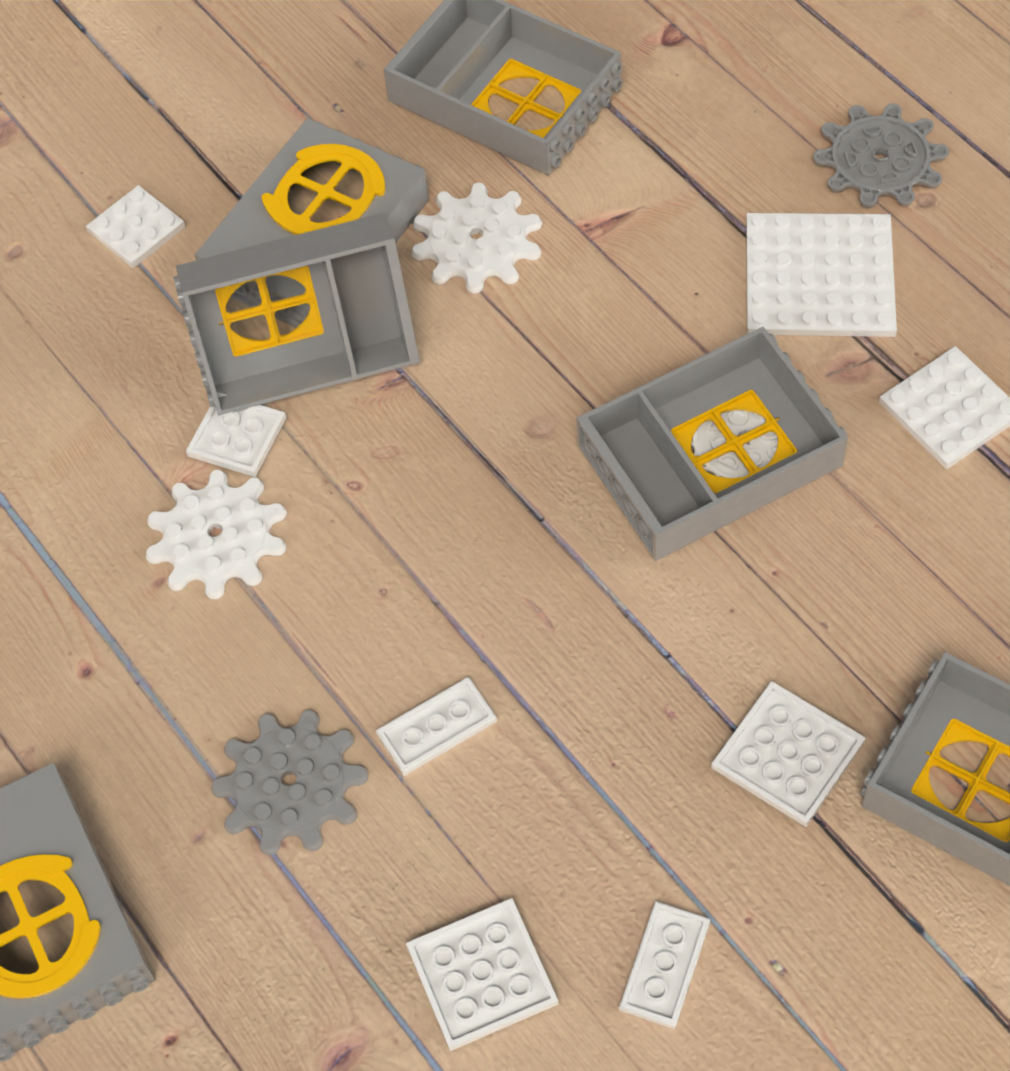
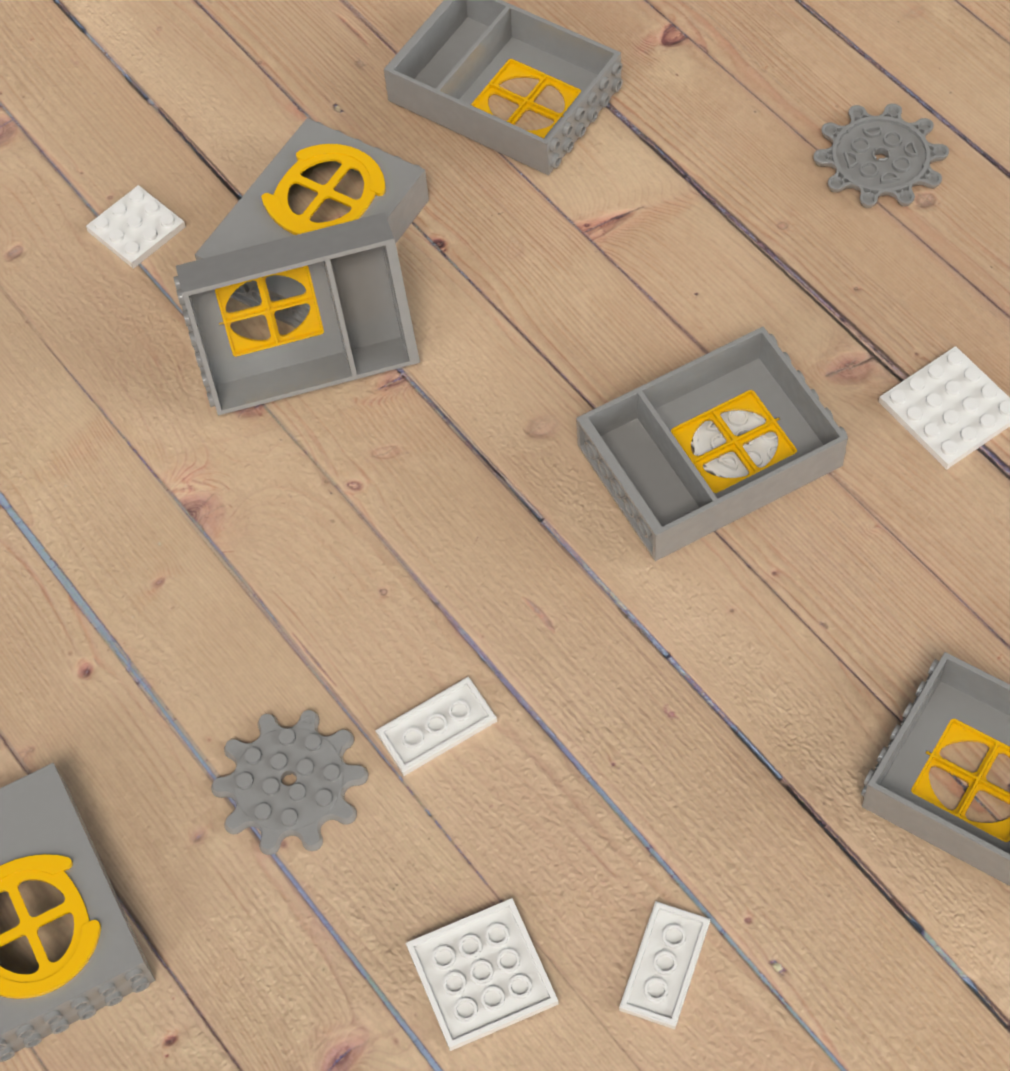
(222, 557): white plate -> none
(237, 438): white plate -> none
(476, 259): white plate -> none
(788, 753): white plate -> none
(820, 274): white plate -> none

